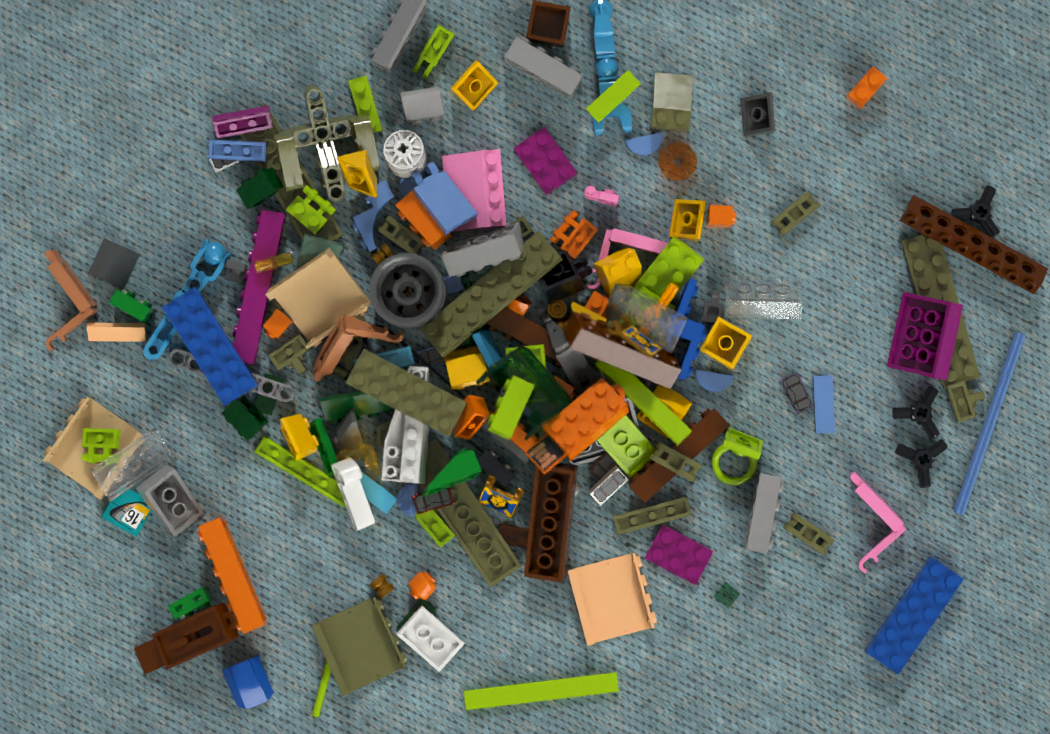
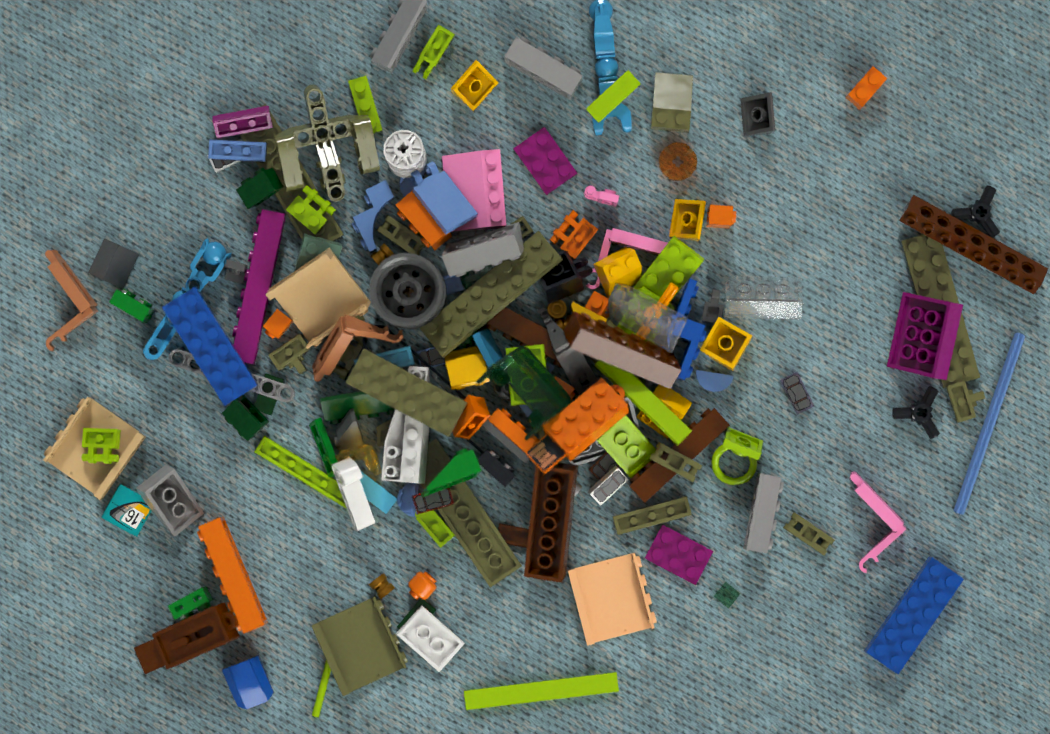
(117, 332): light nougat tile -> none
(132, 464): clear tile -> none
(273, 262): clear yellow axle -> none
(298, 436): yellow slope -> none
(359, 172): yellow slope -> none
(422, 105): light grey slope -> none
(499, 500): flag -> none
(510, 407): lime brick -> none
(520, 306): orange hat -> none
(548, 23): reddish brown piece -> none
(635, 337): flag -> none
(645, 145): medium blue tile -> none
(795, 213): olive plate -> none
(823, 404): medium blue tile -> none
(930, 453): black bush -> none

